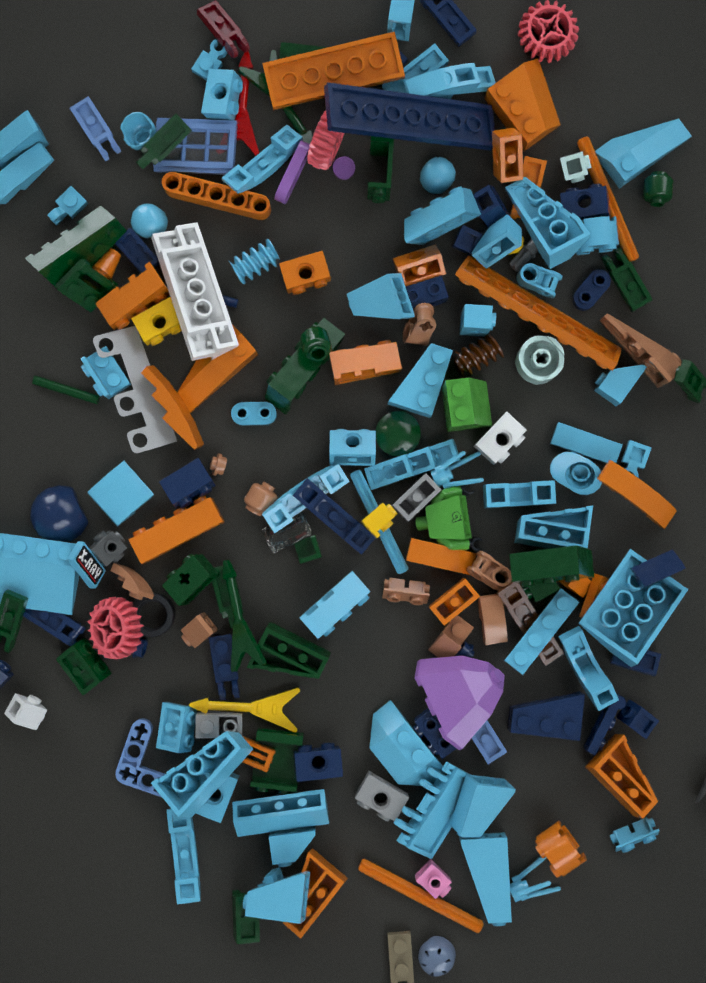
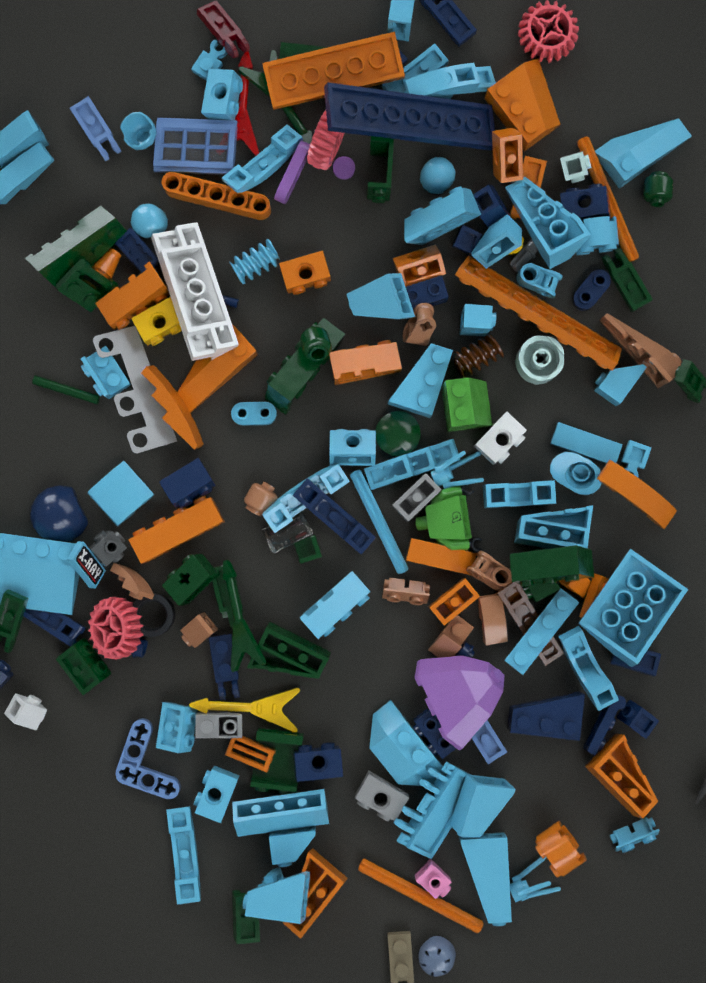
(69, 204): medium azure plate -> none
(163, 141): dark green hinge -> none
(201, 774): medium azure wedge -> none
(218, 464): nougat plate -> none
(379, 519): yellow brick -> none
(657, 569): dark blue slope -> none

